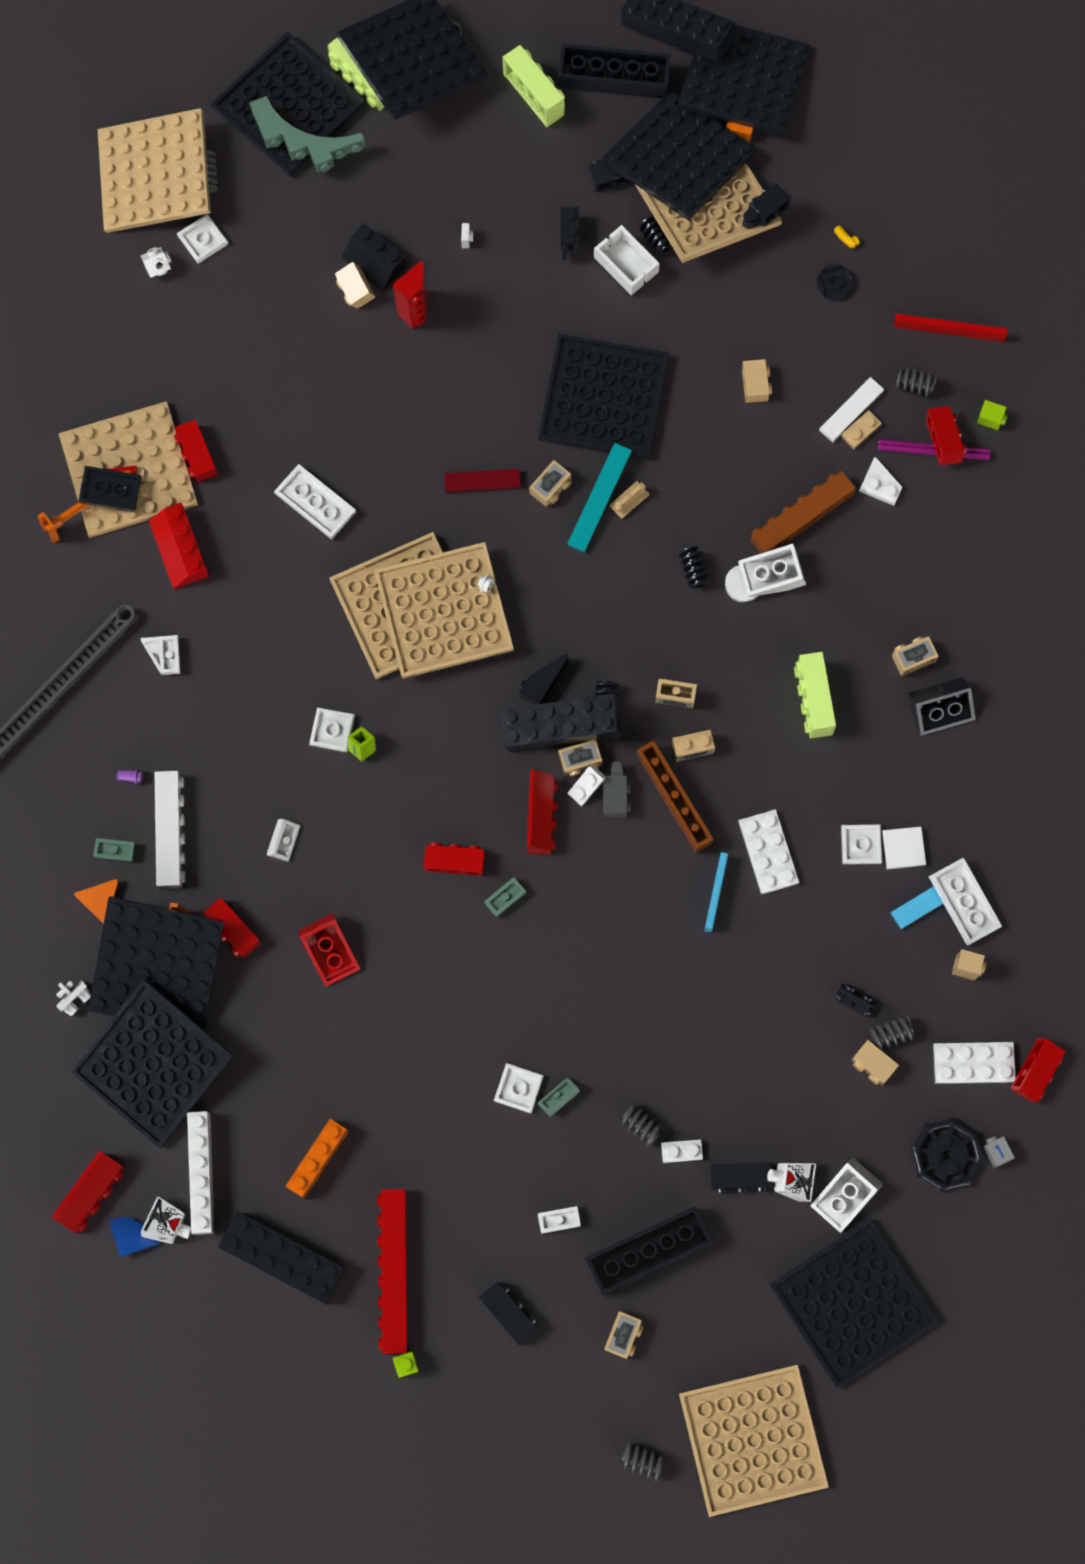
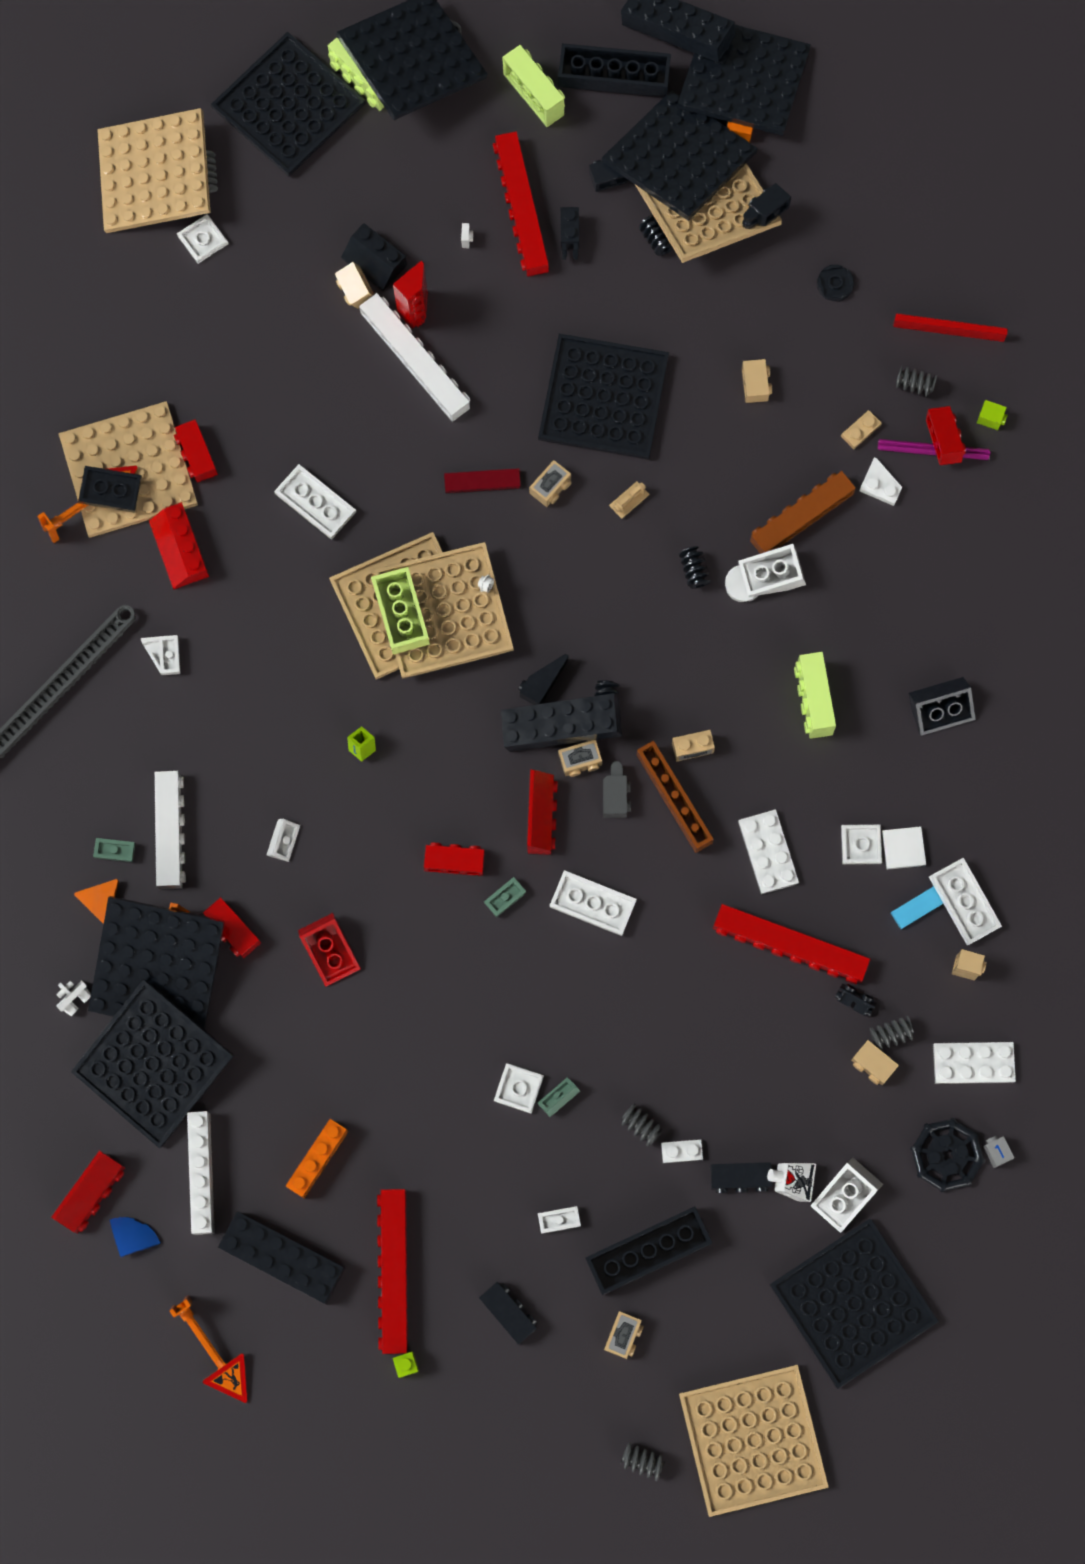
(130, 775): medium lavender pin -> none
(156, 261): white brick -> none
(165, 1223): white torso -> none
(230, 1376): none -> piece
(298, 143): sand green arch -> none
(332, 729): white tile -> none
(400, 610): none -> yellowish green brick
(414, 357): none -> white brick
(521, 204): none -> red brick
(586, 785): white plate -> none
(593, 903): none -> white plate
(599, 497): teal tile -> none
(626, 260): white piece -> none
(675, 693): tan brick -> none
(716, 892): medium azure tile -> none
(791, 944): none -> red brick
(845, 238): yellow arm -> none
(851, 409): white tile -> none
(915, 655): brick -> none
(1038, 1070): red brick -> none

